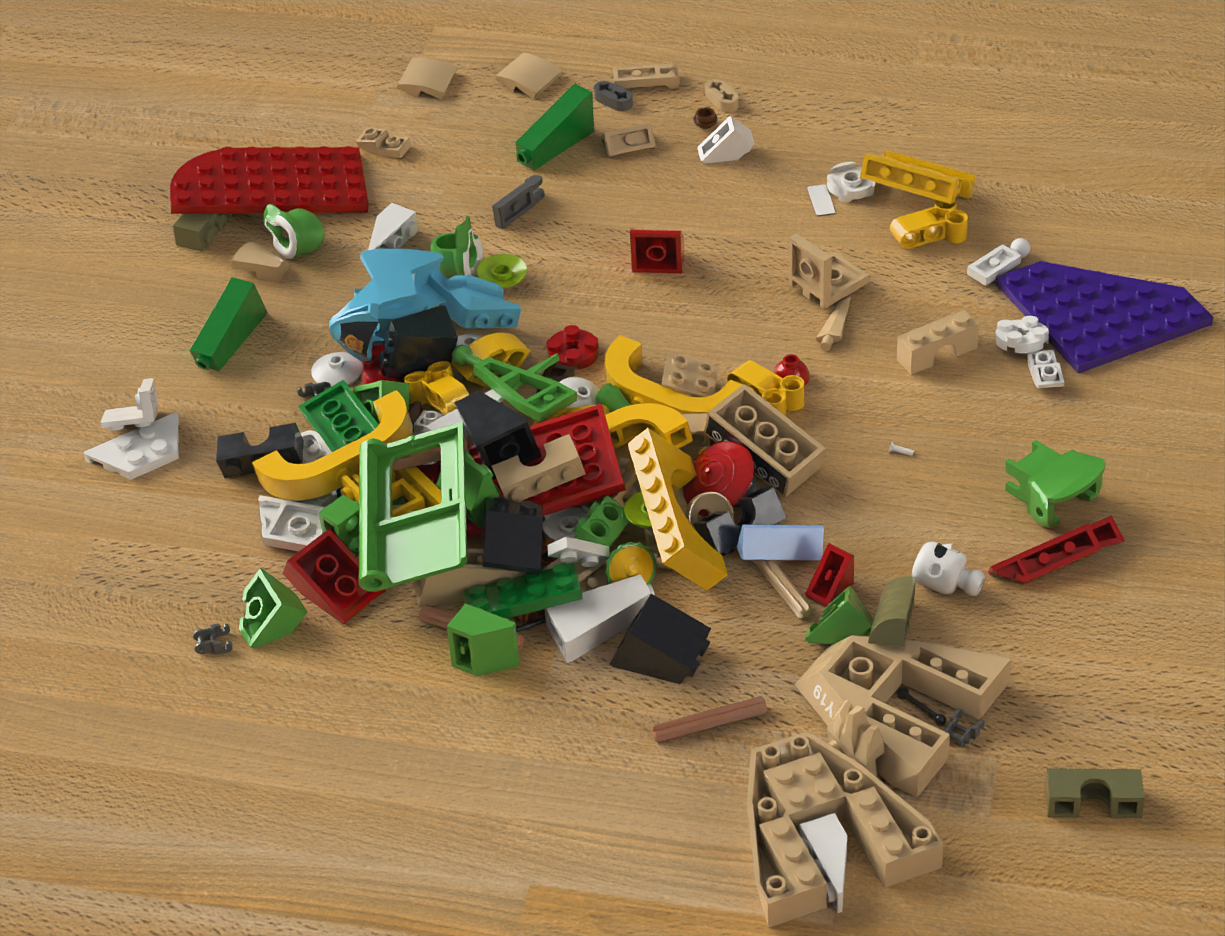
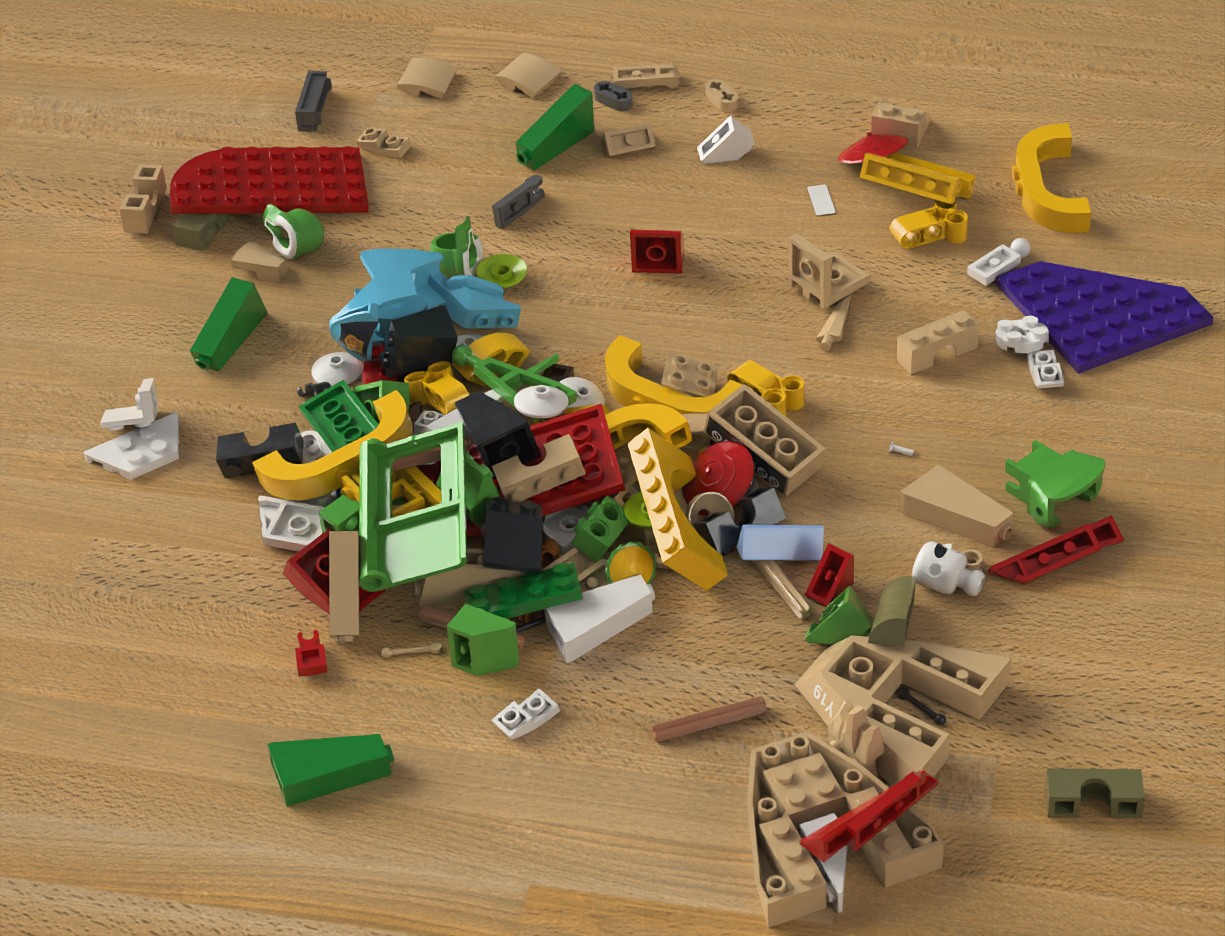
(141, 207): none -> tan arch
(212, 645): dark grey piece -> none
(270, 610): bright green slope -> none
(310, 655): none -> red plate
(312, 100): none -> dark grey container
(328, 765): none -> green slope
(344, 585): none -> tan slope
(393, 228): white slope -> none
(434, 648): none -> tan hinge
(530, 714): none -> white slope
(541, 401): none -> white dish
(571, 337): red plate -> none
(579, 551): white plate -> none
(611, 397): bright green cone -> none
(662, 642): black slope -> none
(705, 118): reddish brown plate -> none
(792, 366): red brick -> none
(848, 190): white plate -> none
(869, 818): none -> red wedge
(875, 144): none -> red hat
(900, 120): none -> tan slope
(957, 507): none -> tan slope
(973, 732): dark grey piece -> none
(974, 560): none -> tan plate
(1043, 207): none -> yellow arch

